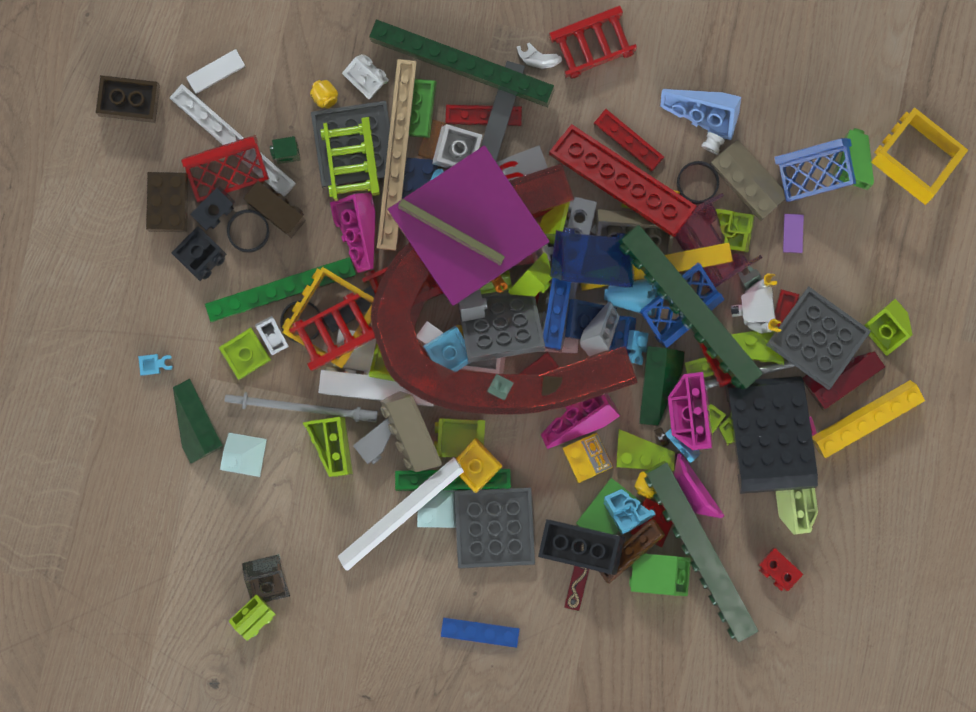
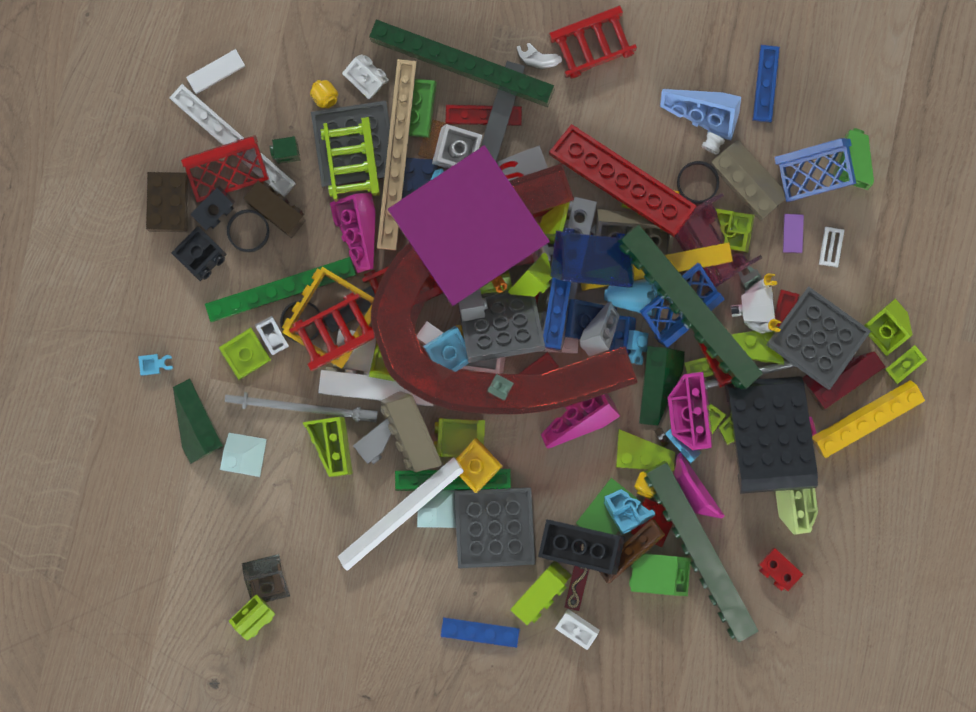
(127, 99): dark brown brick -> none
(451, 231): olive tile -> none
(541, 593): none -> lime wedge
(550, 384): dark brown tile -> none
(577, 629): none -> white hinge
(587, 457): yellow slope -> none
(628, 140): red tile -> none
(766, 83): none -> blue tile
(828, 263): none -> white tile
(905, 177): yellow window -> none
(905, 364): none -> lime plate

